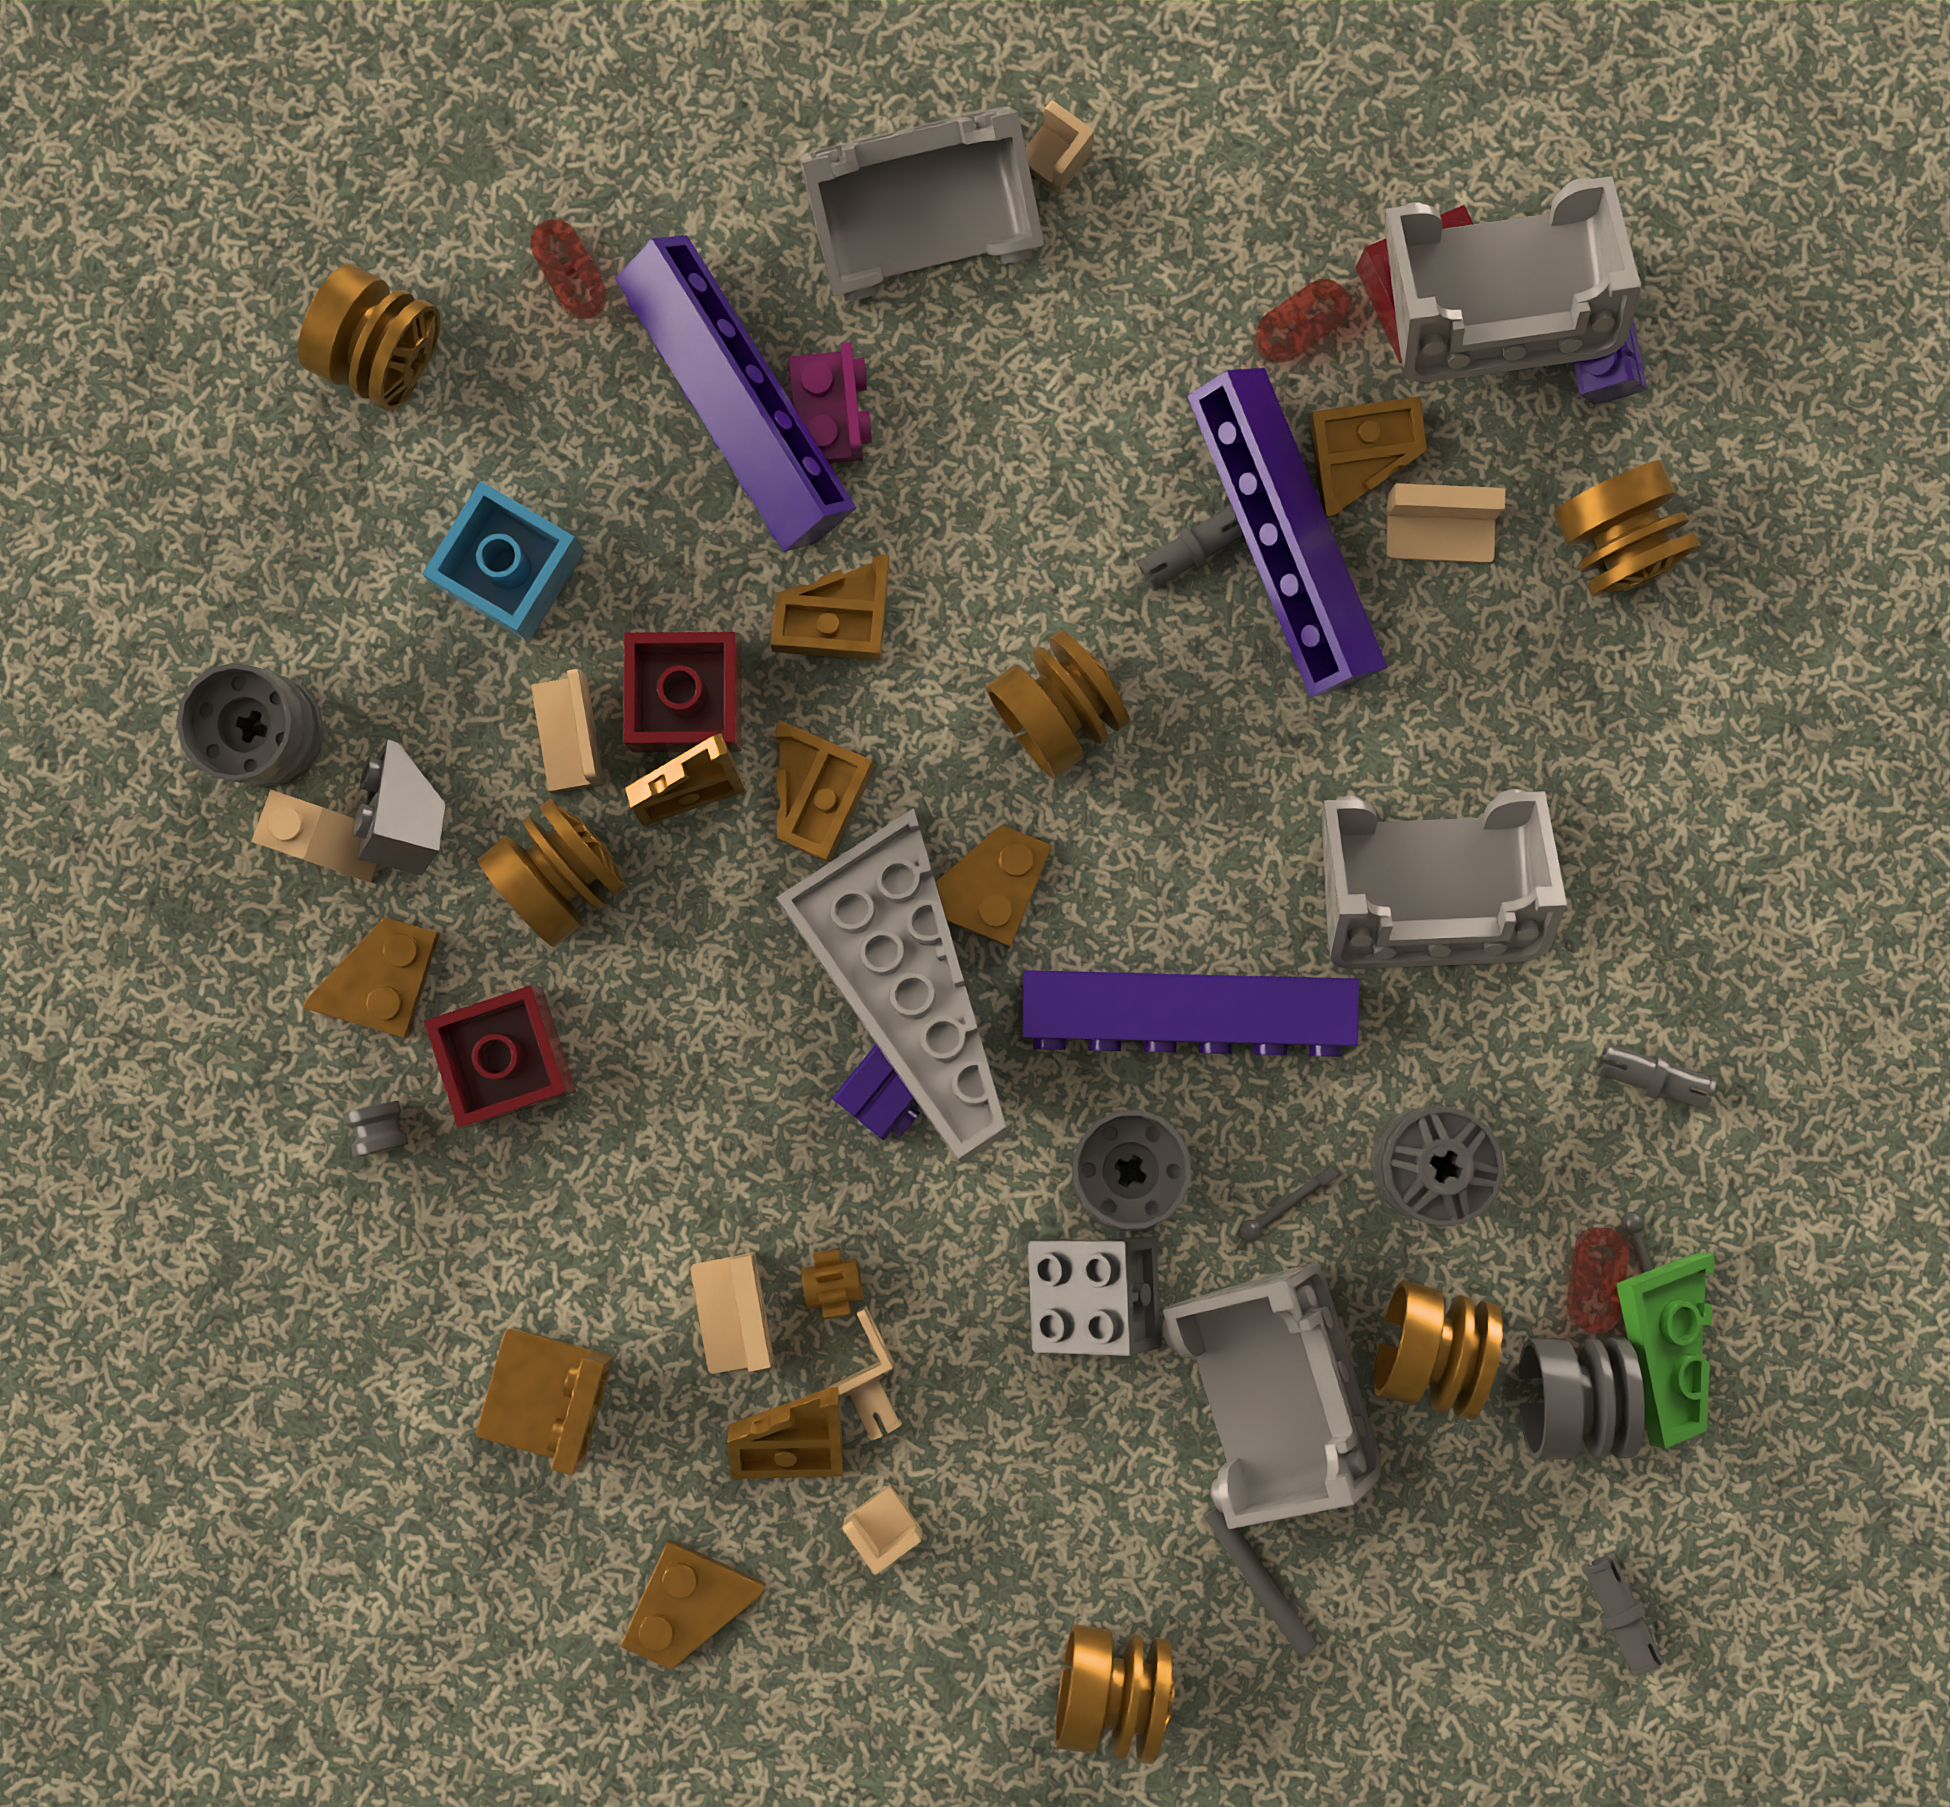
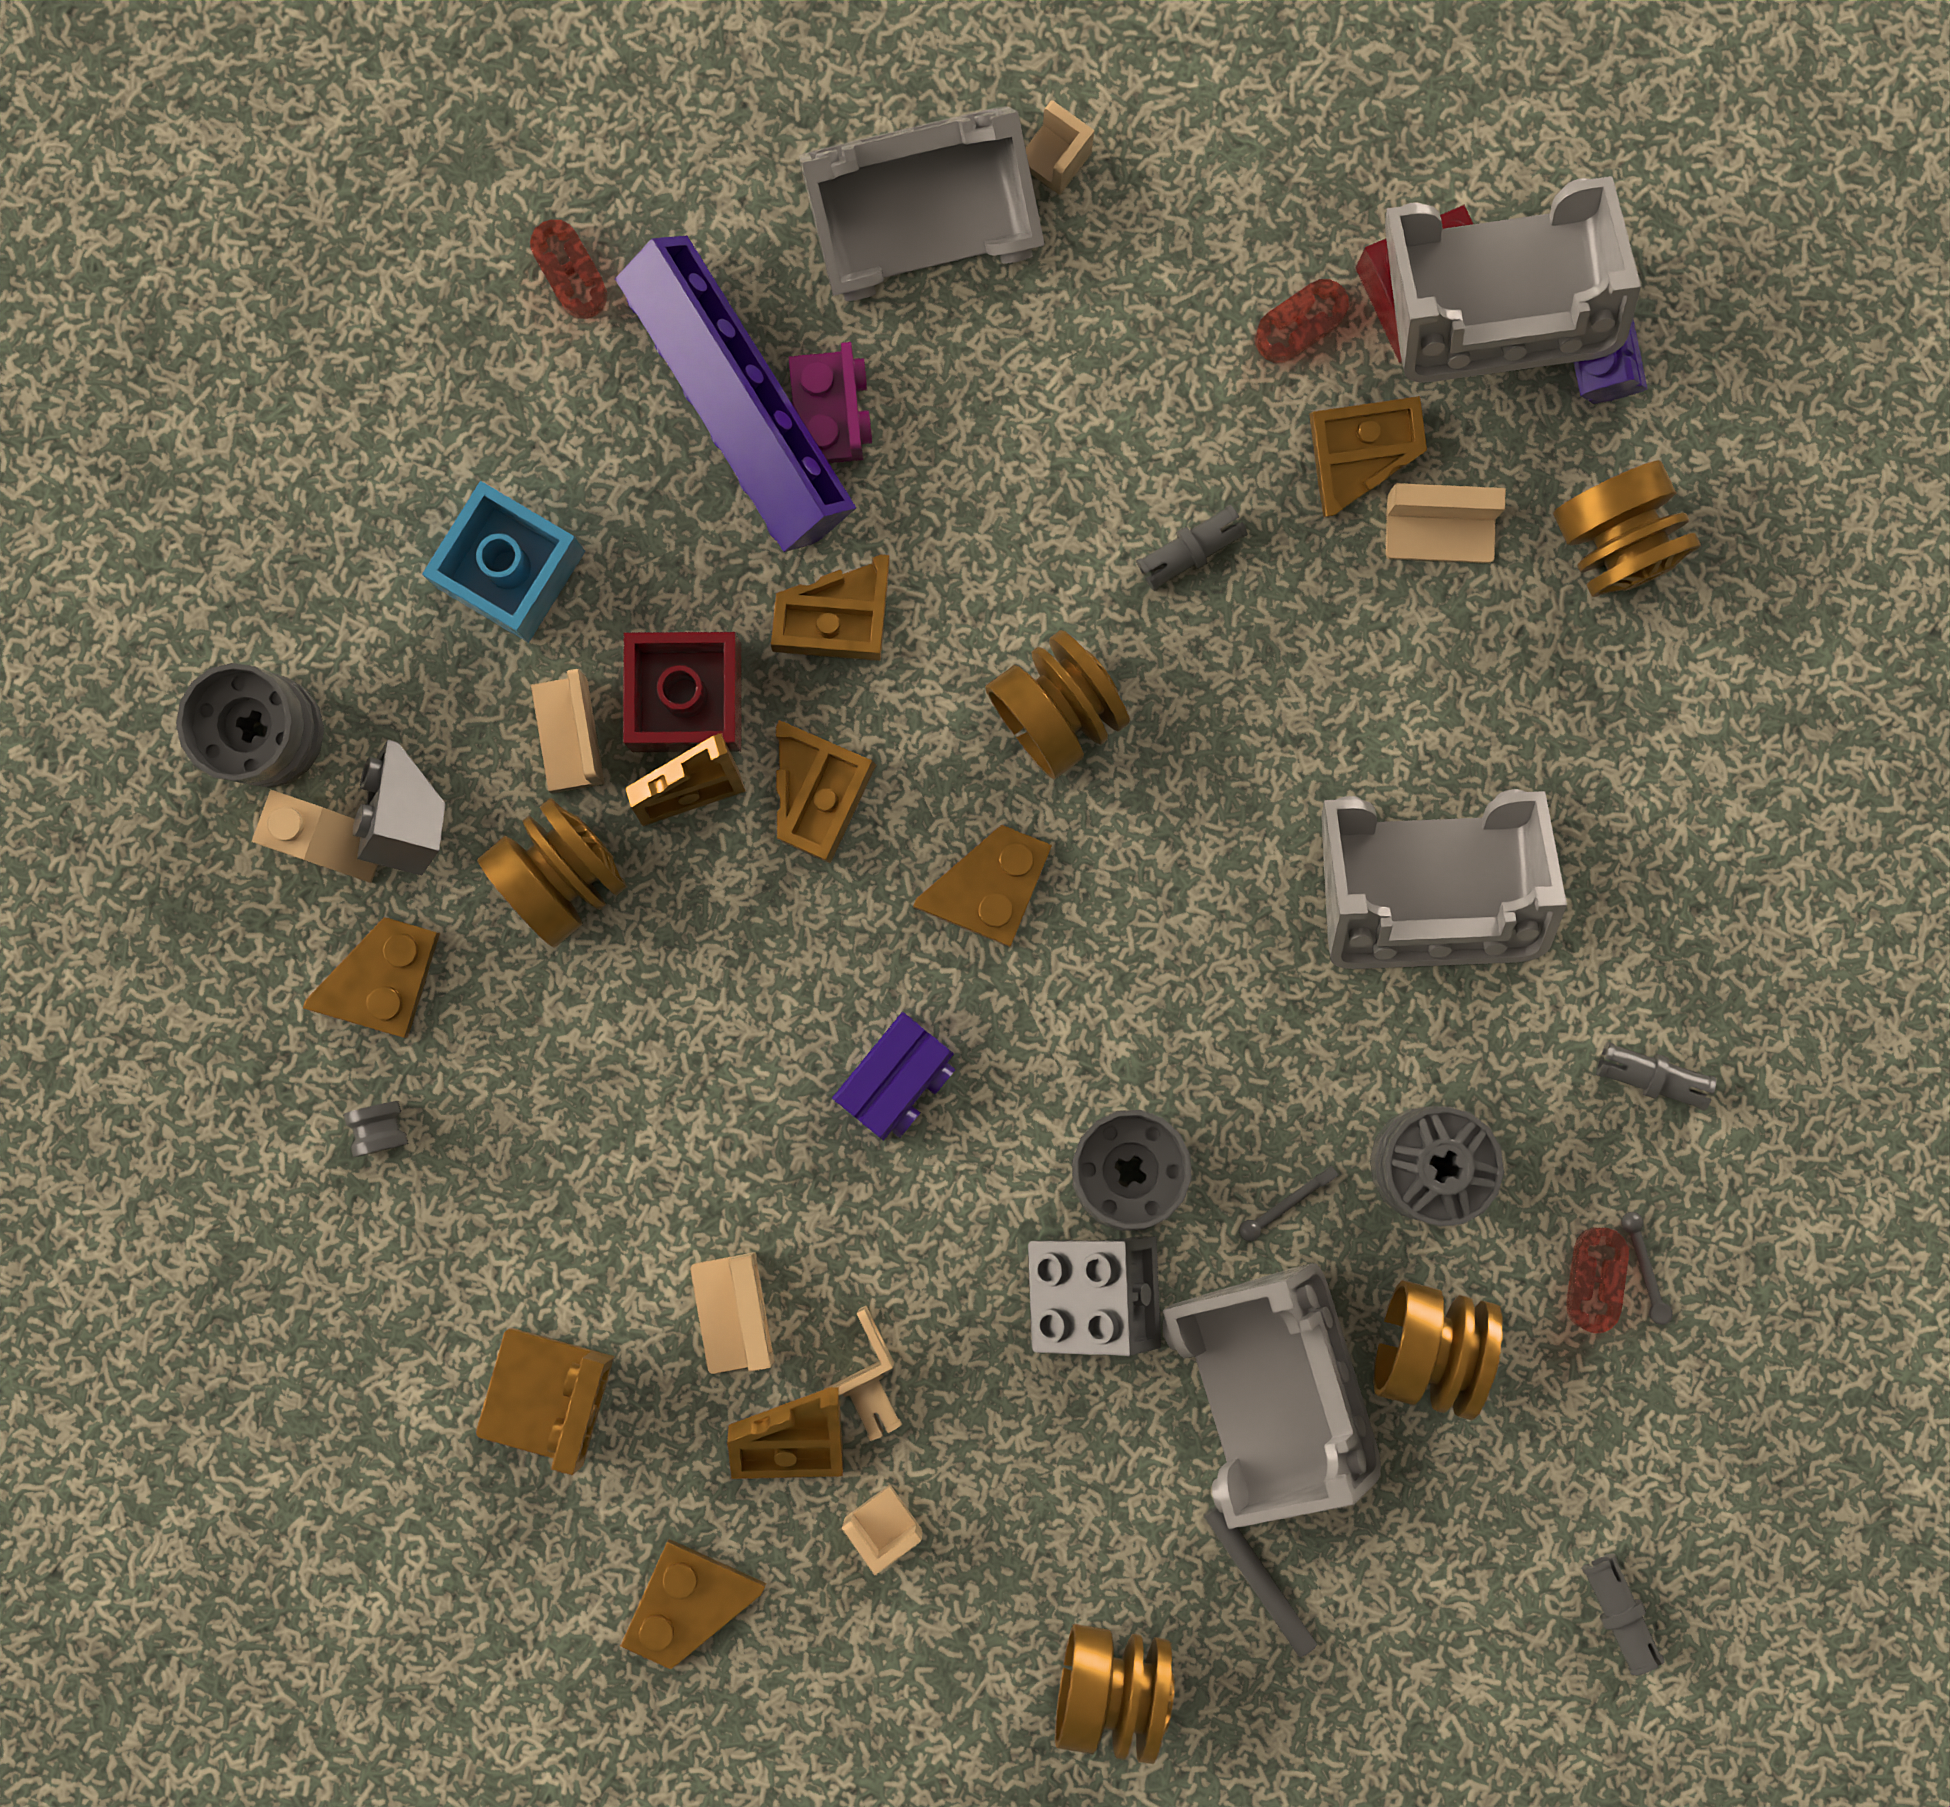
(368, 336): pearl gold wheel -> none
(499, 1056): dark red brick -> none
(832, 1283): pearl gold gear -> none
(891, 955): light grey wing -> none
(1190, 1009): dark purple brick -> none
(1286, 530): dark purple brick -> none
(1584, 1398): dark grey wheel -> none
(1665, 1326): bright green wing -> none

